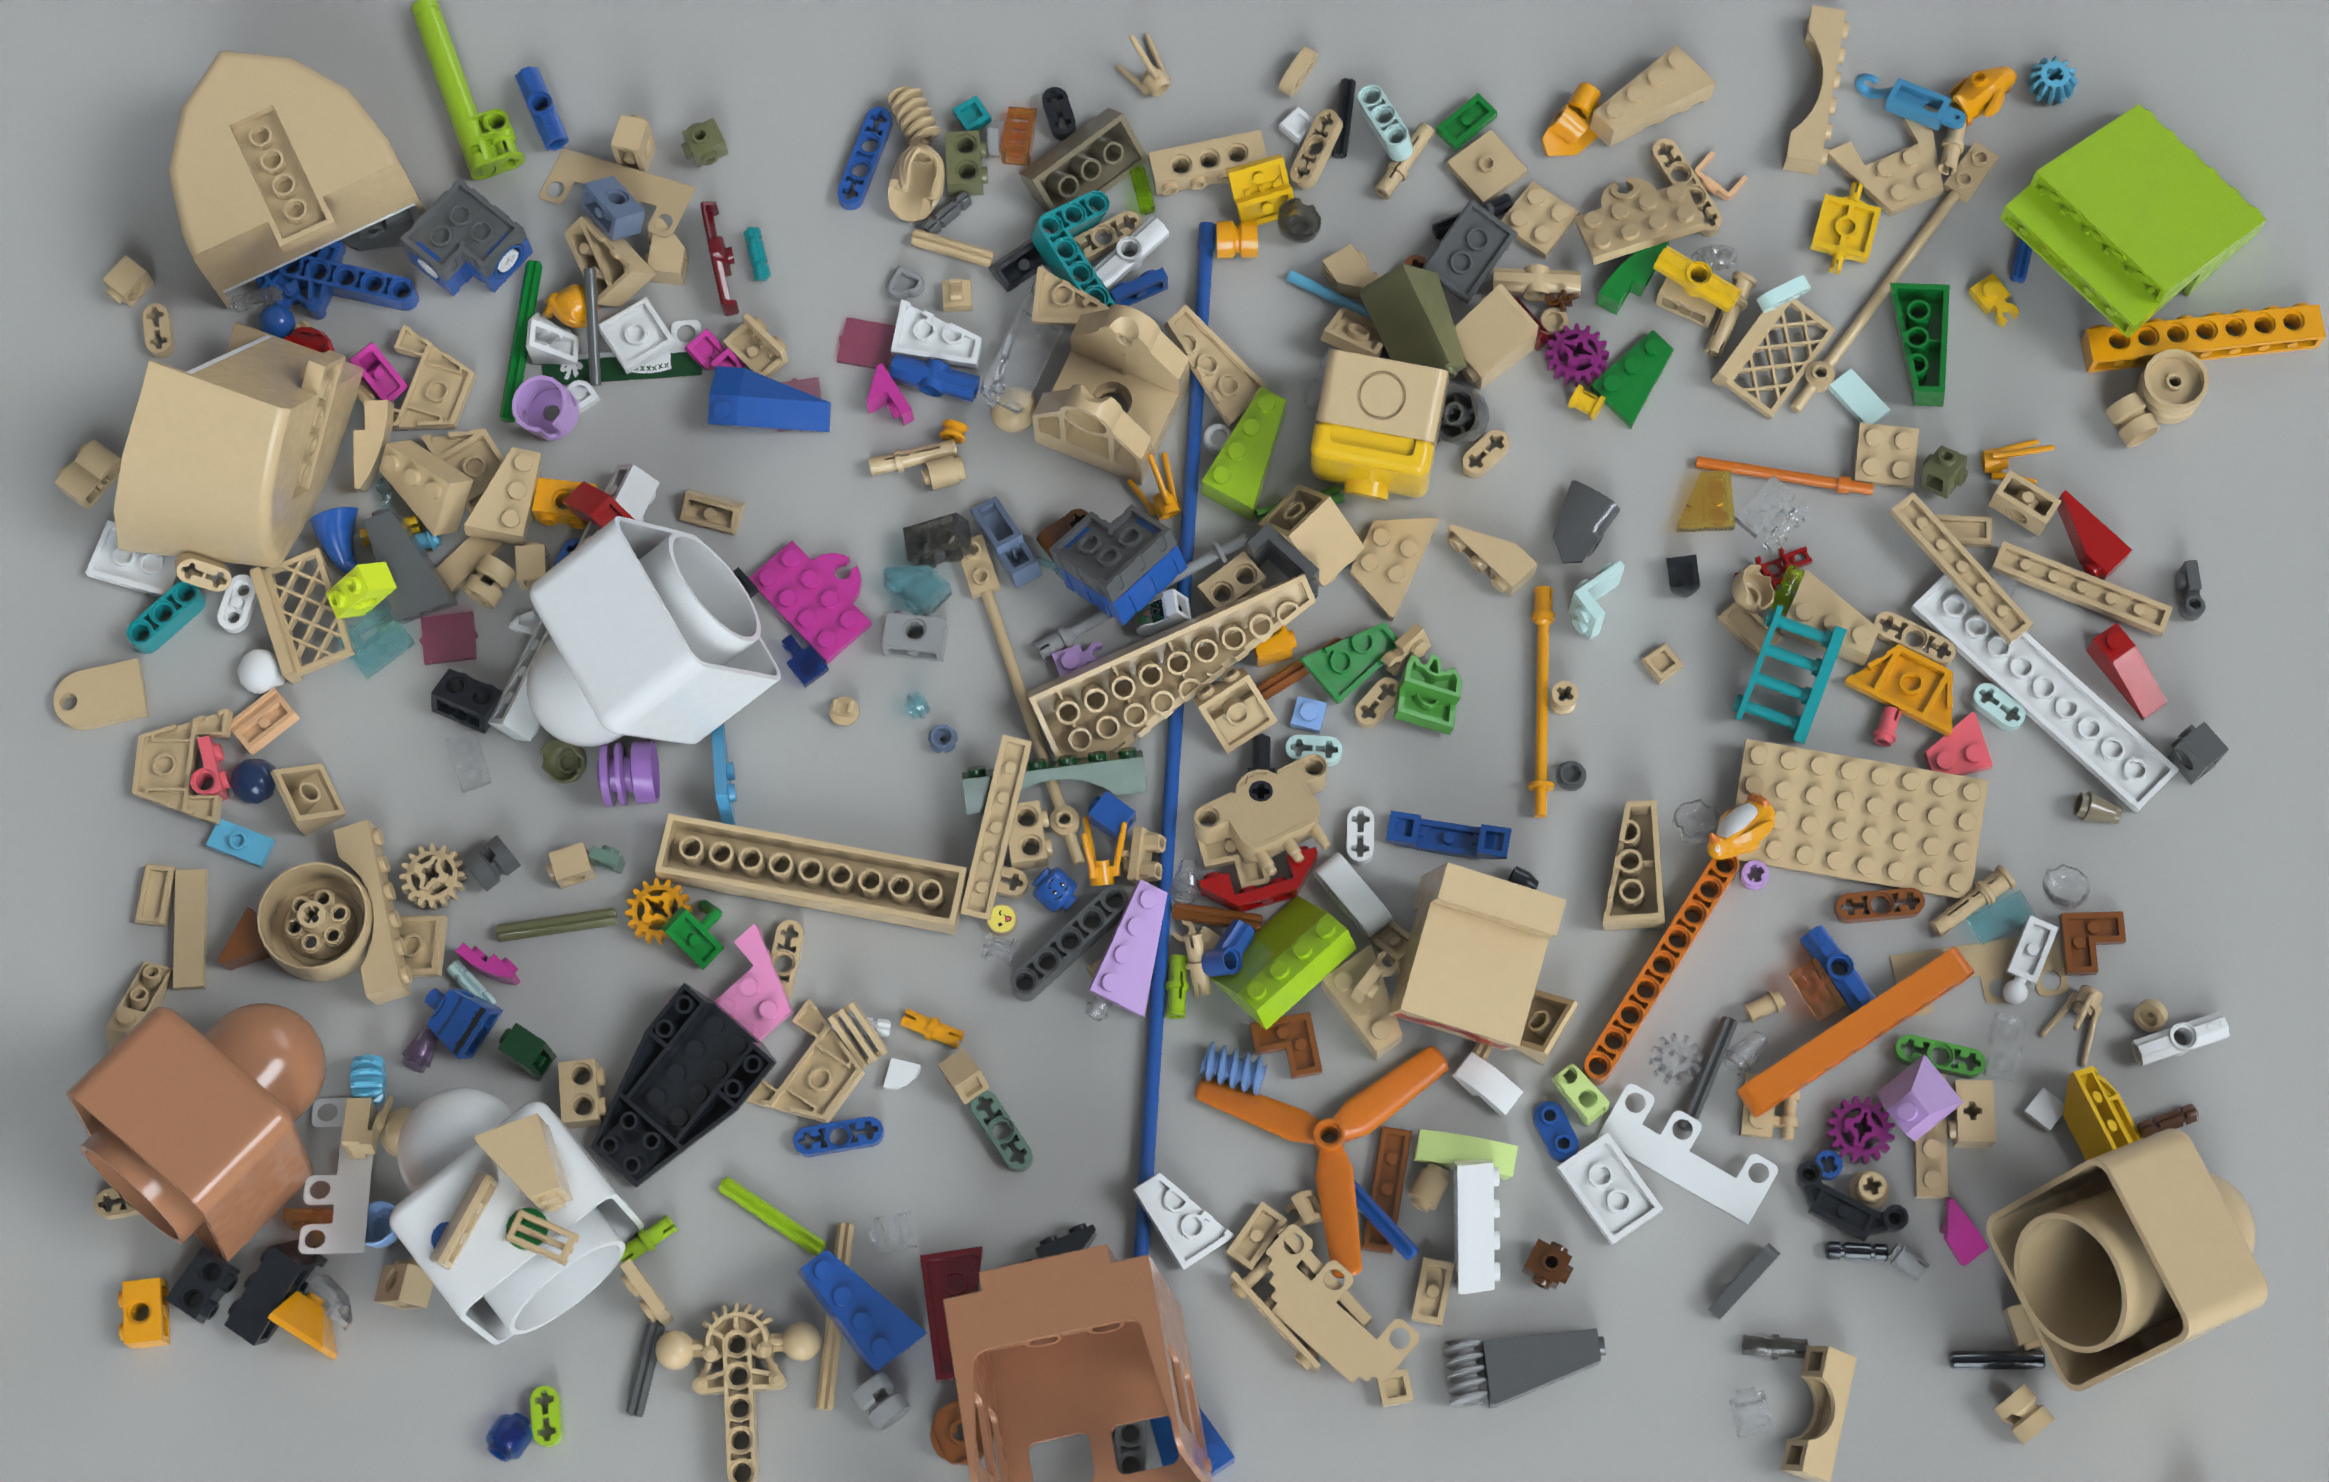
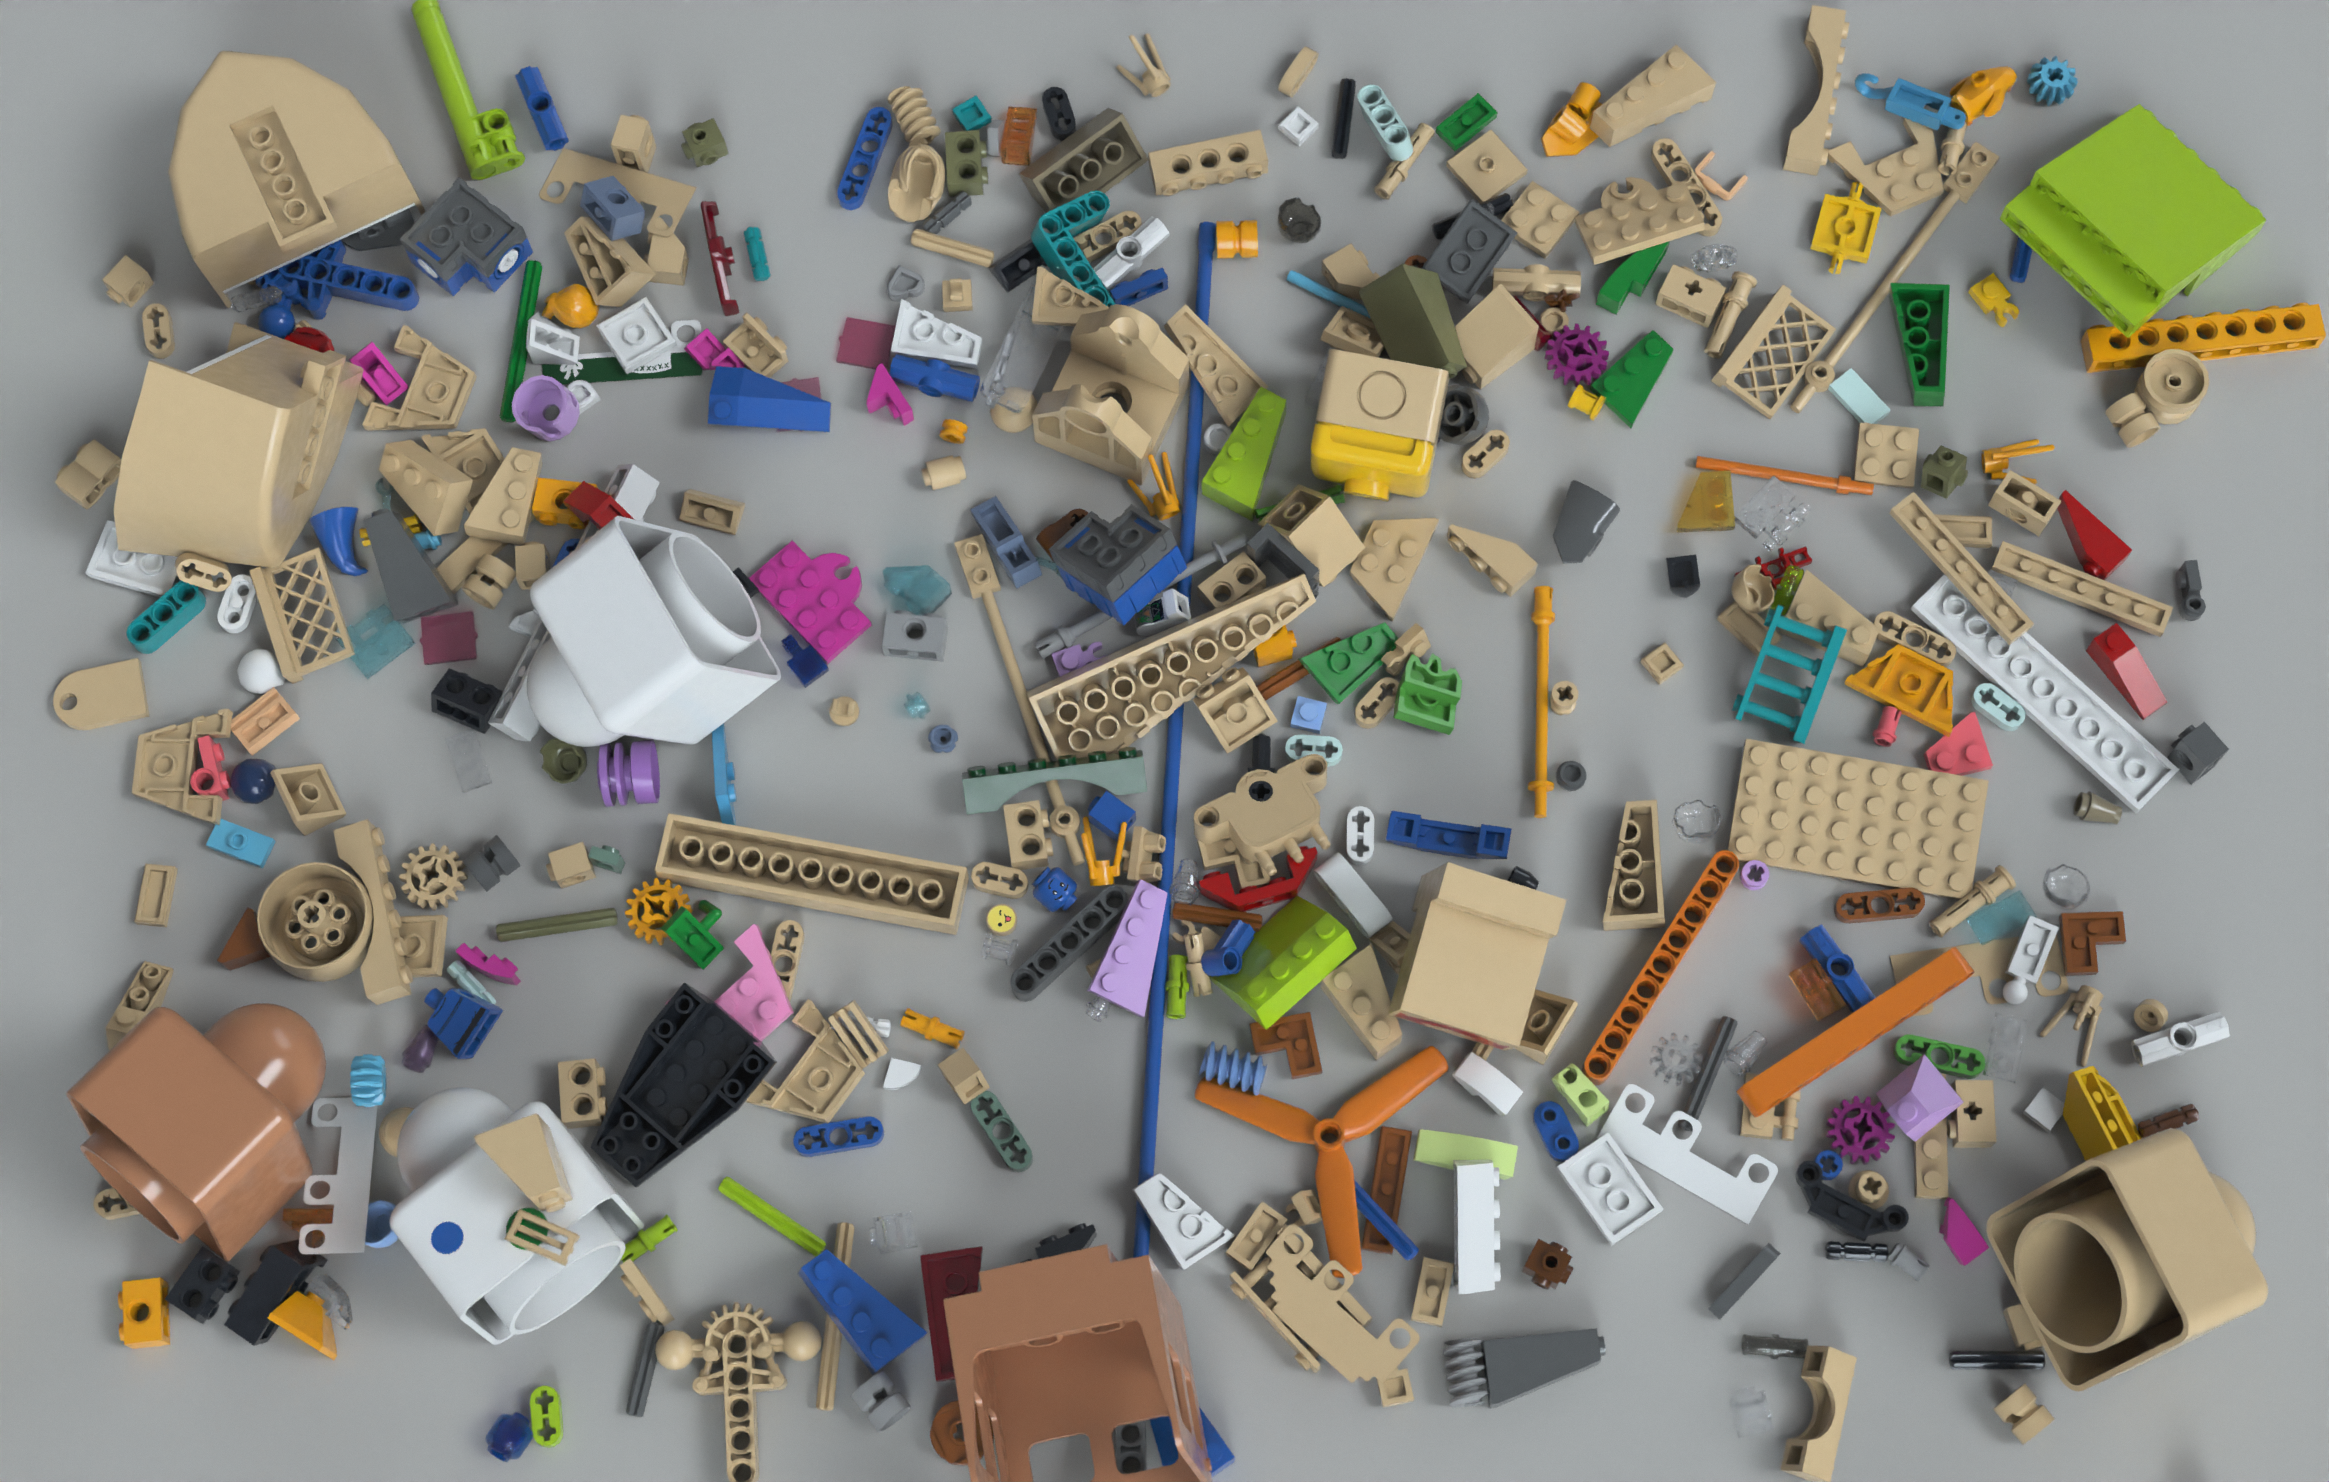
(190, 929): tan tile -> none
(361, 590): neon yellow brick -> none
(362, 1126): tan piece -> none
(371, 442): tan slope -> none
(404, 1286): tan brick -> none
(463, 1220): tan slope -> none
(526, 1051): dark green brick -> none
(592, 327): dark grey bar -> none
(908, 458): tan pin -> none
(937, 535): clear smoke brick -> none
(996, 827): tan plate -> none
(1142, 190): clear neon green piece -> none
(1260, 188): yellow slope -> none
(1318, 161): tan beam -> none
(1370, 984): tan plate -> none
(1429, 1187): tan brick -> none
(1584, 609): light aqua bracket -> none
(1712, 289): yellow piece -> none
(1742, 828): light orange animal -> none
(1764, 1006): tan pin -> none
(1783, 294): light aqua beam -> none

